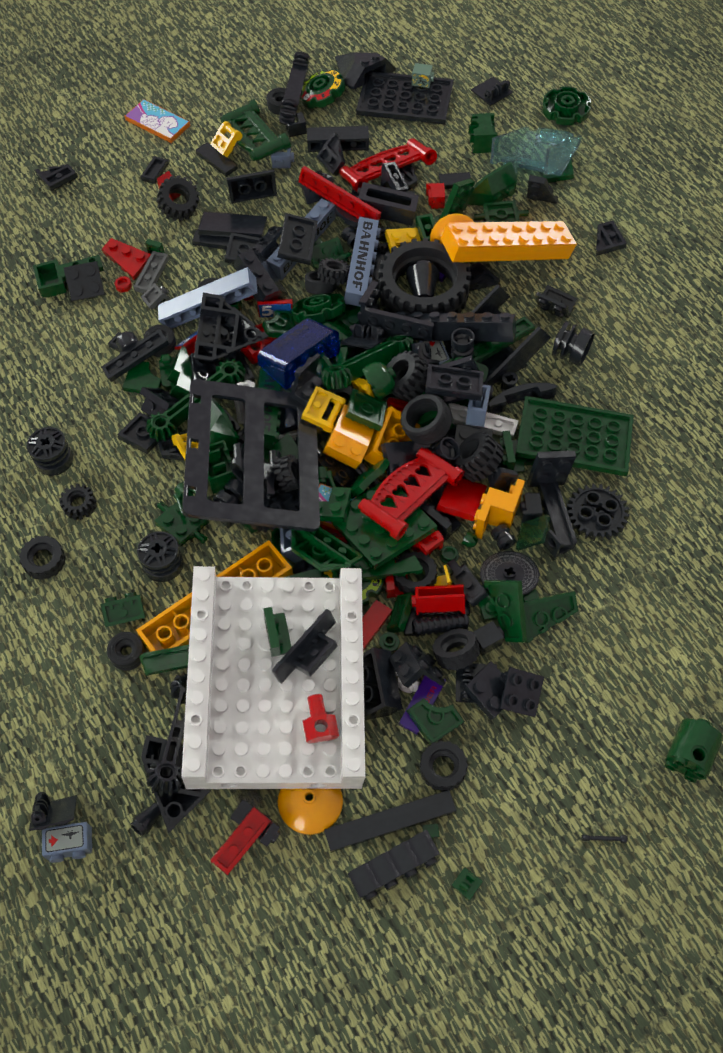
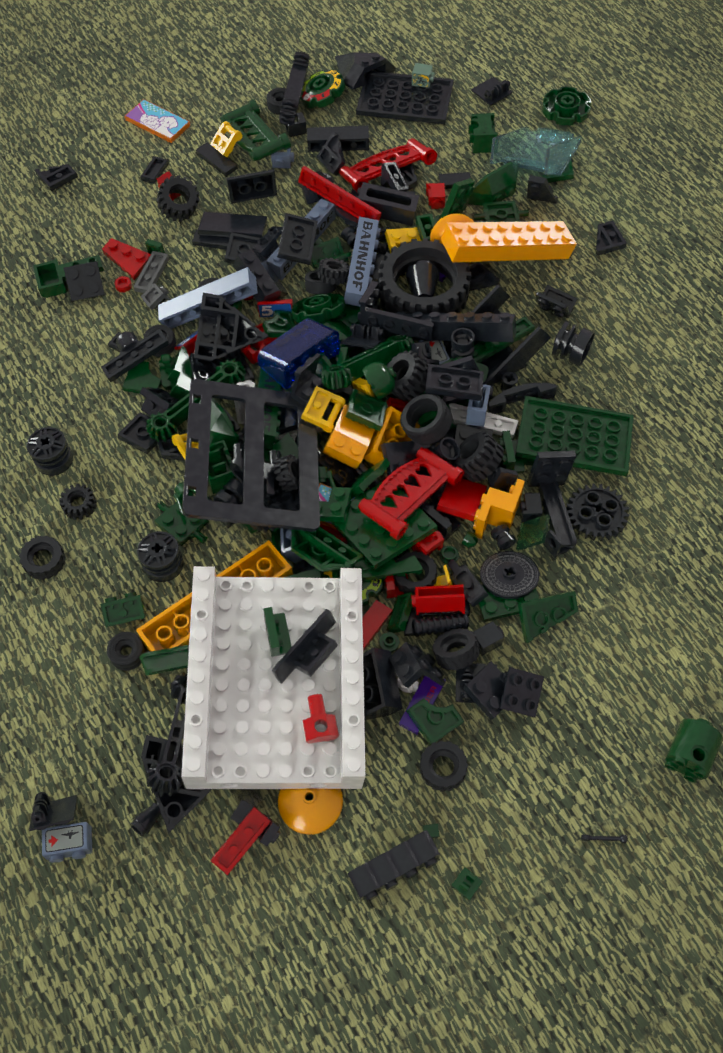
(390, 821): black tile -> none
(509, 603): dark green wing -> none

